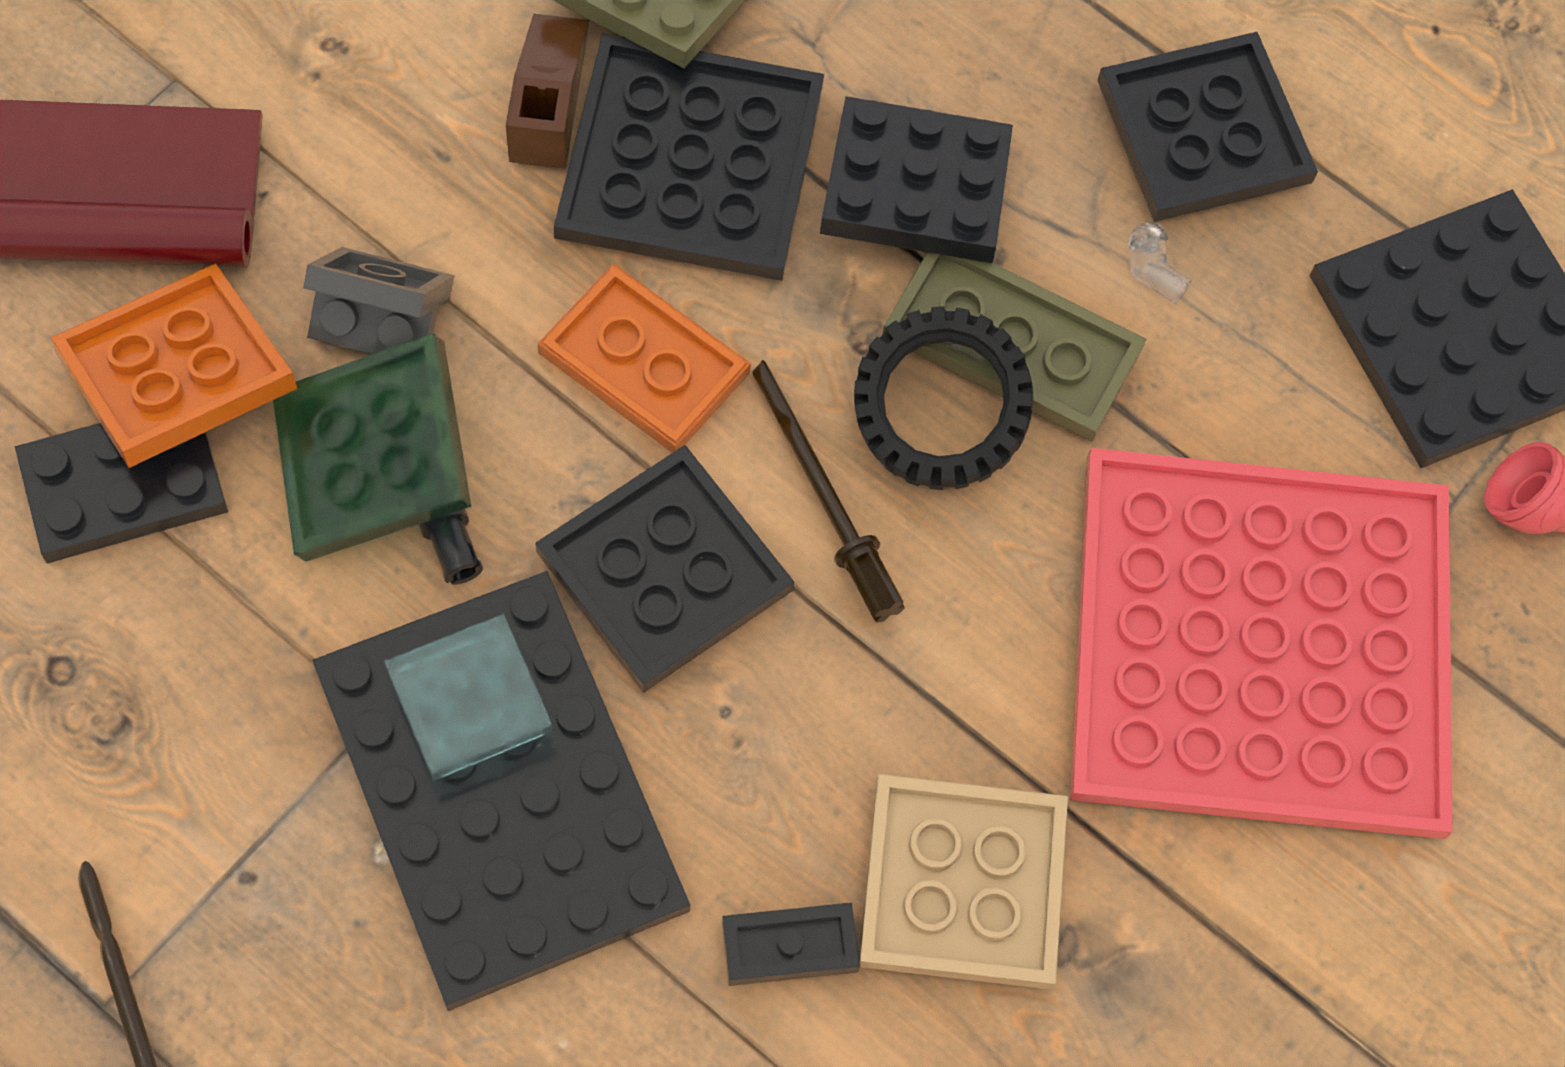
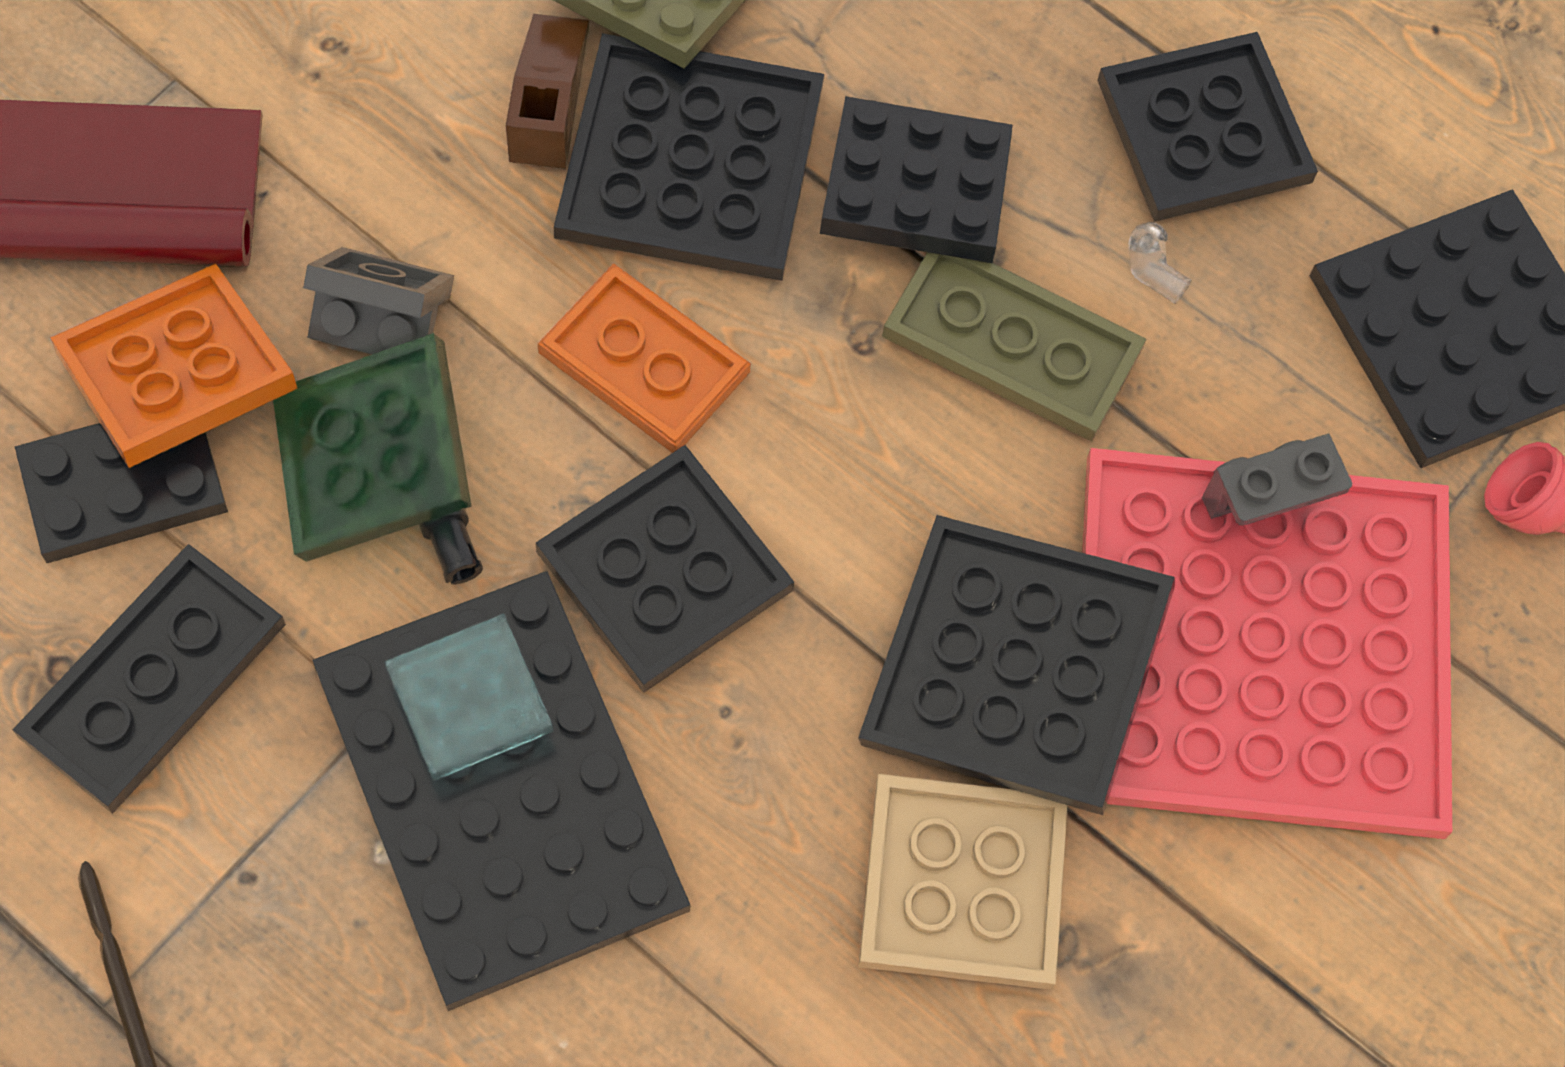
(149, 678): none -> black plate
(790, 944): black plate -> none
(859, 553): dark brown piece -> none
(933, 328): black tyre -> none
(1018, 663): none -> black plate
(1277, 481): none -> dark grey bracket

